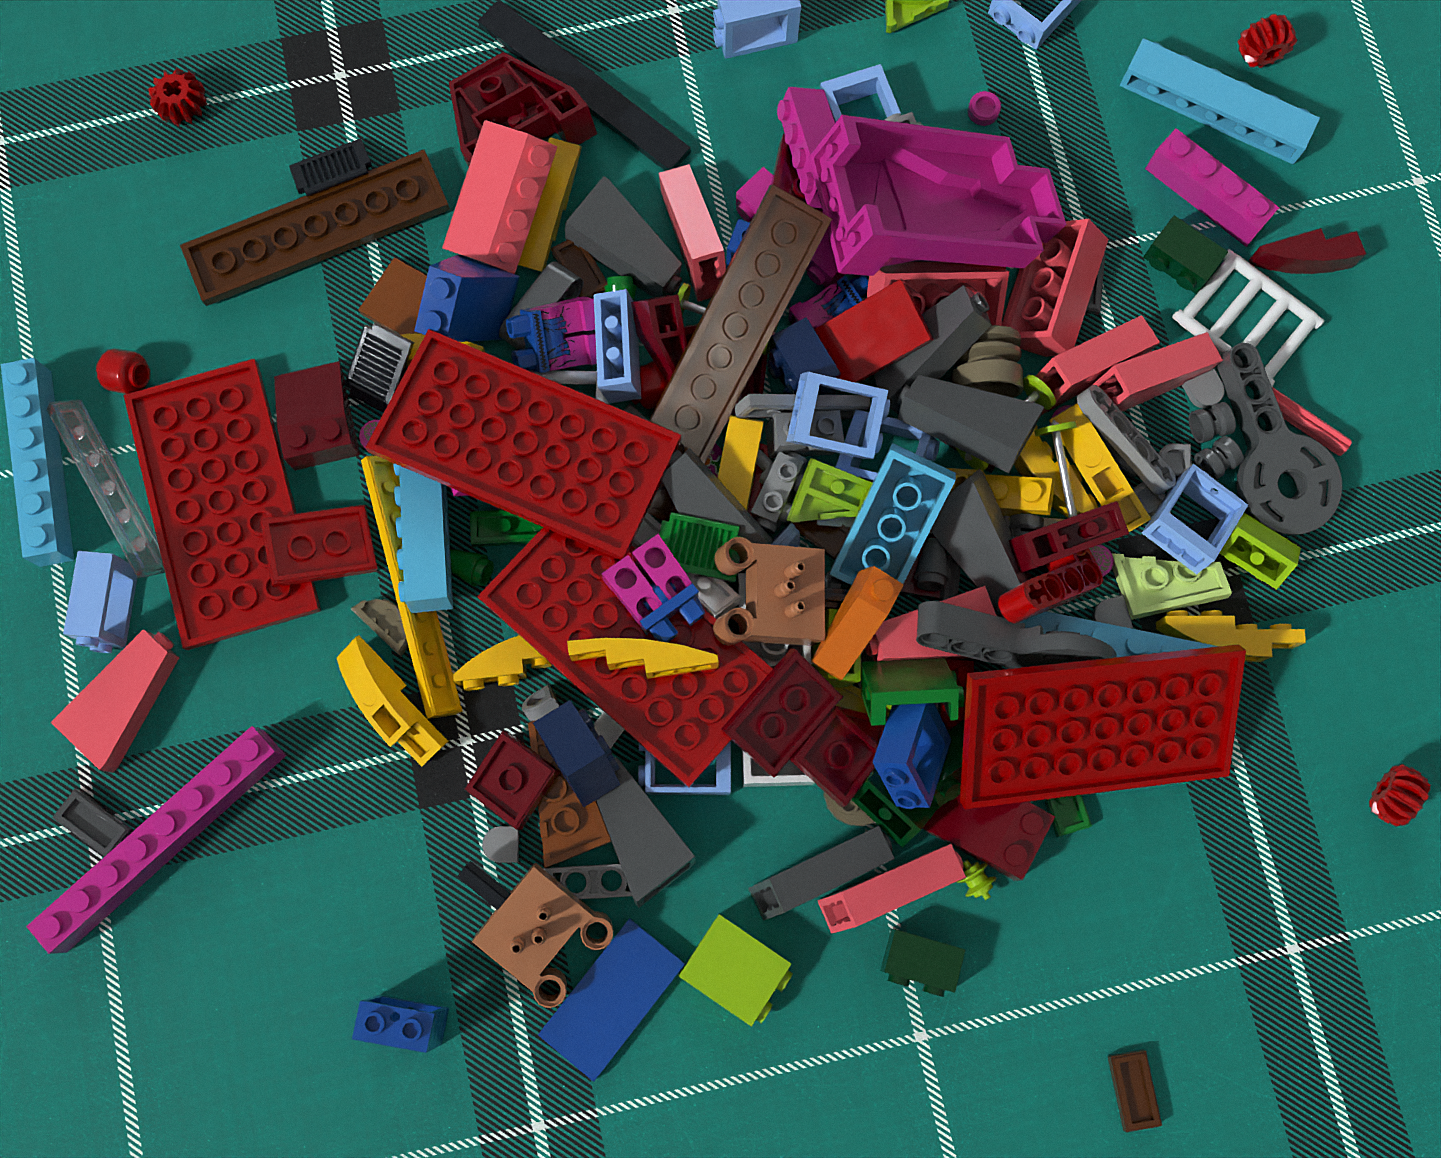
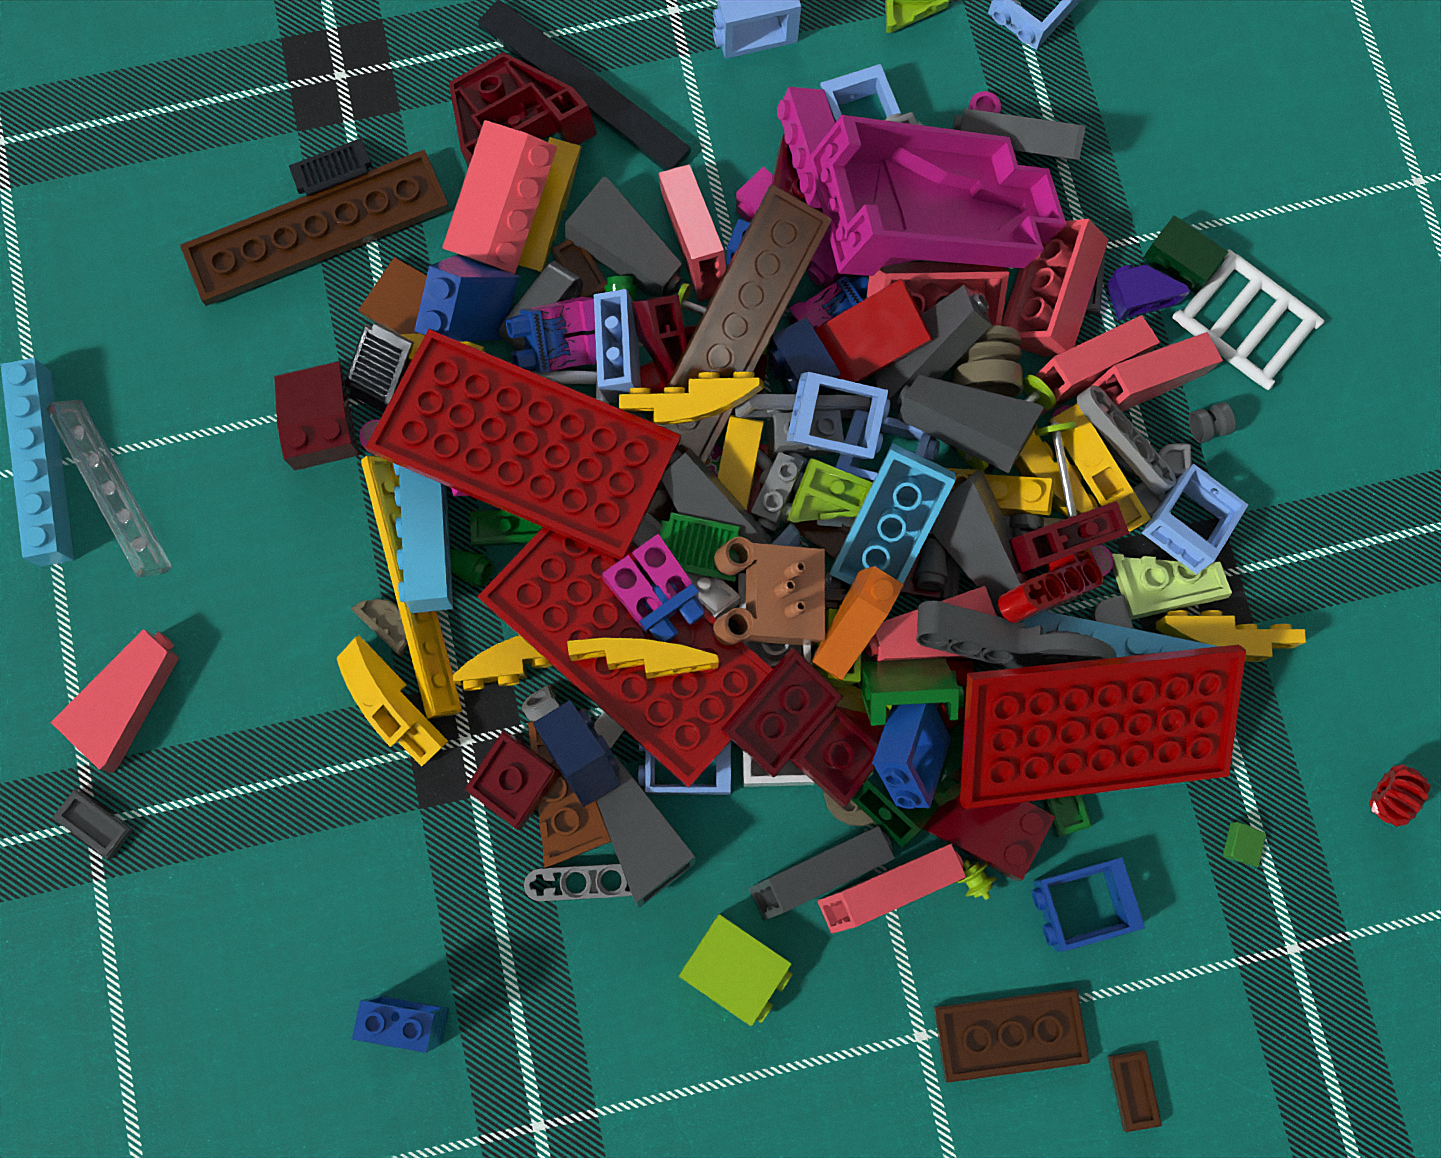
(100, 601): light blue window -> none
(122, 371): red head -> none
(155, 841): dark pink brick -> none
(177, 96): red gear -> none
(208, 481): red plate -> none
(318, 545): red tile -> none
(502, 844): light grey tile -> none
(532, 926): nougat piece -> none
(611, 999): blue tile -> none
(706, 398): none -> yellow slope
(922, 961): dark green brick -> none
(1011, 1035): none -> reddish brown tile
(1026, 133): none -> dark grey slope
(1121, 895): none -> blue window
(1143, 291): none -> dark purple slope
(1205, 389): light grey tile -> none
(1211, 187): dark pink brick -> none
(1219, 101): medium azure brick -> none
(1222, 456): dark grey wheel -> none
(1244, 844): none -> bright green slope
(1261, 551): lime brick -> none
(1267, 40): red gear -> none
(1278, 453): dark grey beam -> none
(1310, 253): dark red slope -> none
(1312, 425): coral axle -> none

